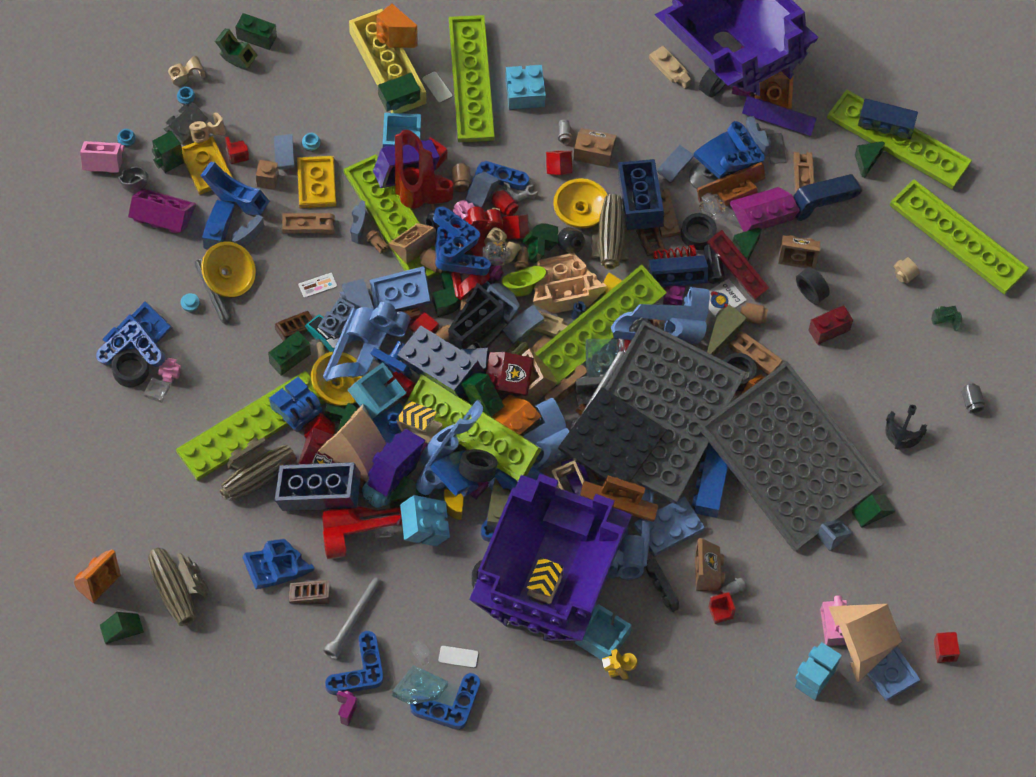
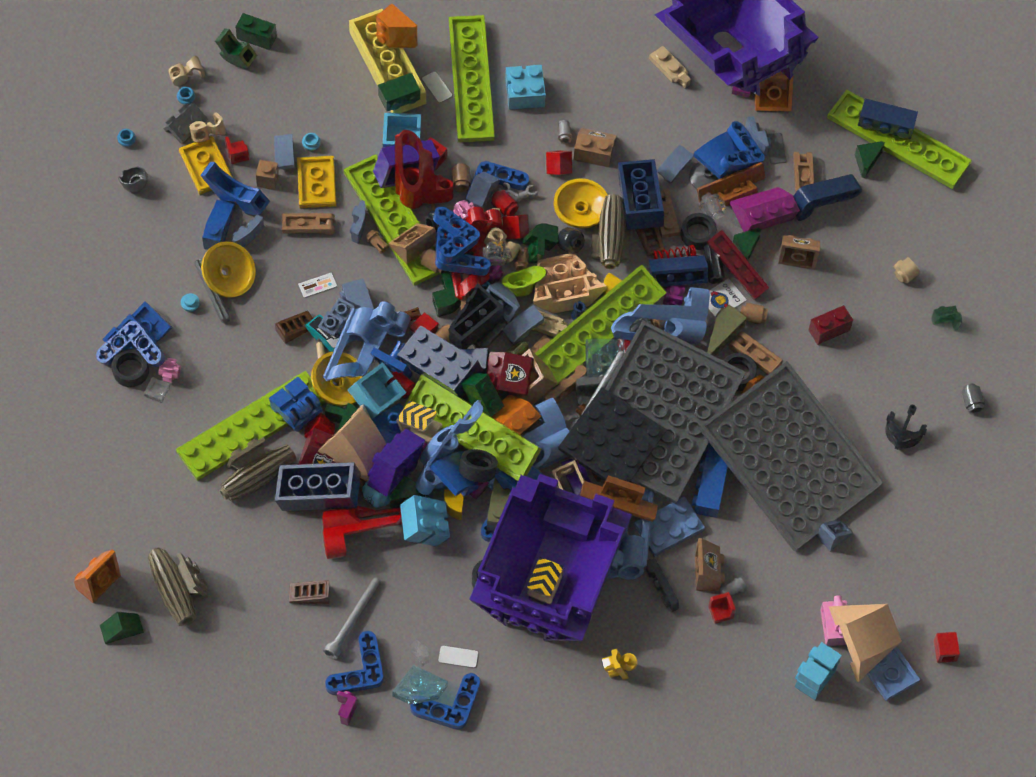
(101, 156): bright pink brick -> none
(161, 210): magenta slope -> none
(167, 152): dark green brick -> none
(275, 564): blue slope -> none
(289, 353): dark green brick -> none
(402, 289): medium blue plate -> none
(602, 636): medium azure piece -> none
(711, 84): black tyre -> none
(779, 115): dark purple tile -> none
(812, 285): black tyre -> none
(873, 509): dark green slope -> none
(959, 236): lime plate -> none

